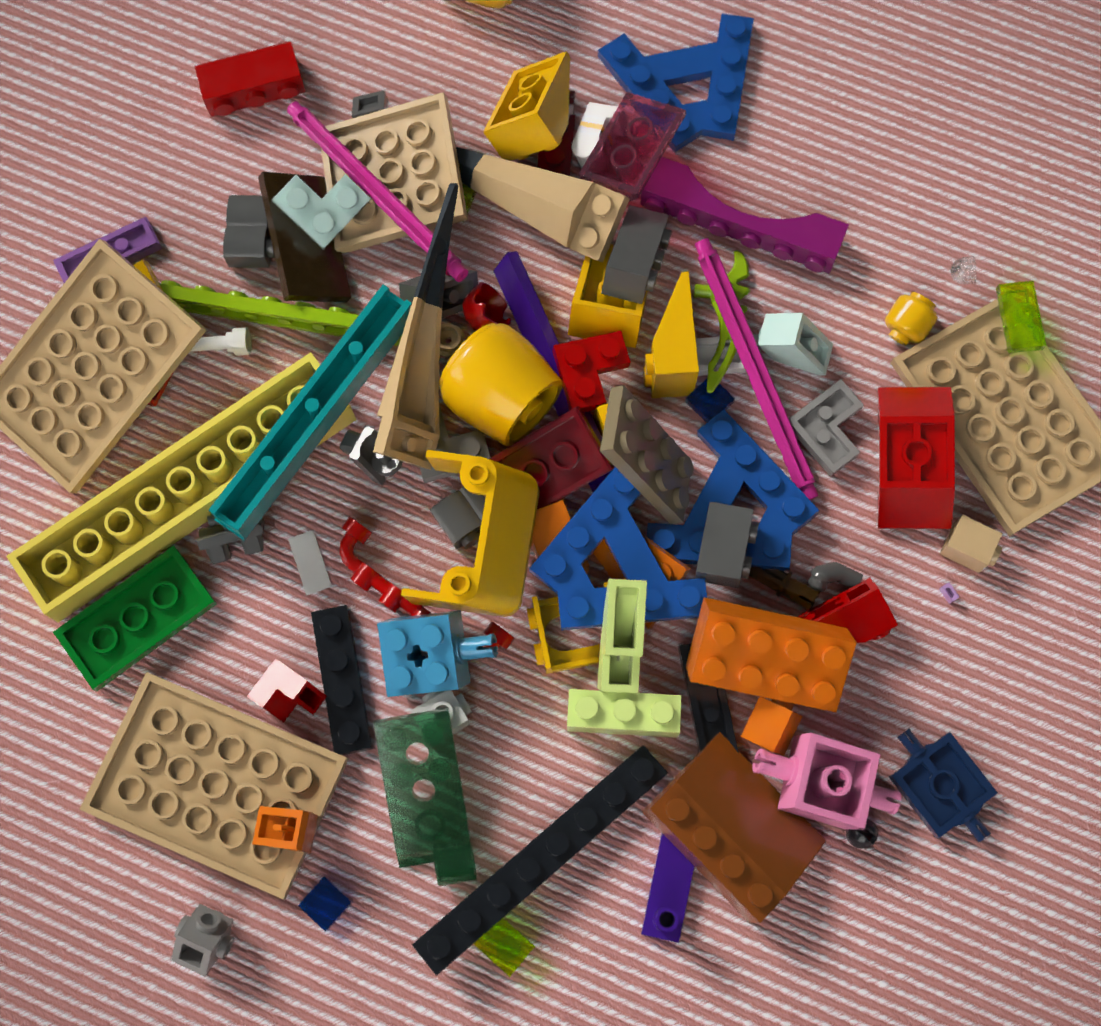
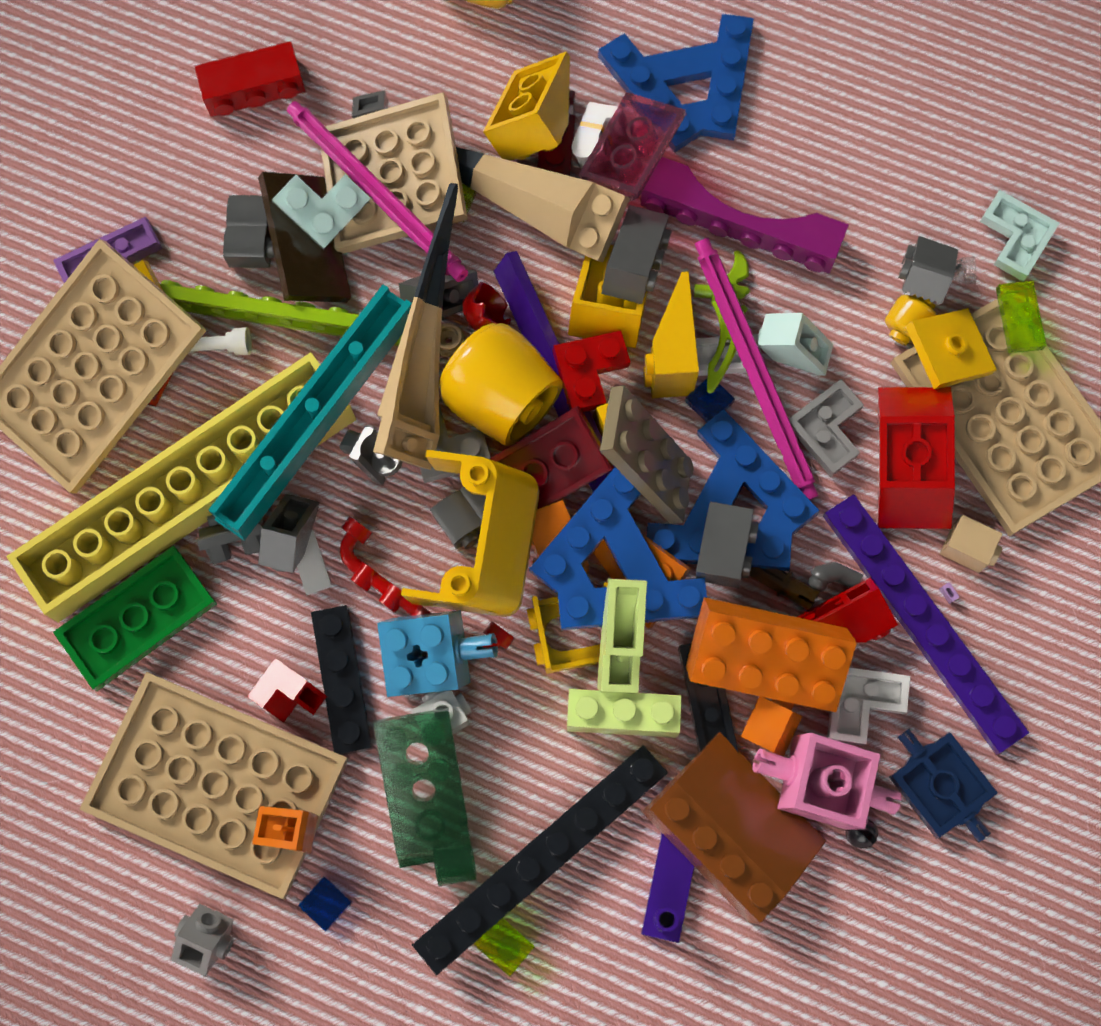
(287, 533): none -> dark grey slope
(864, 692): none -> white plate
(926, 625): none -> dark purple plate
(928, 269): none -> dark grey brick
(951, 348): none -> yellow plate
(1026, 230): none -> light aqua plate

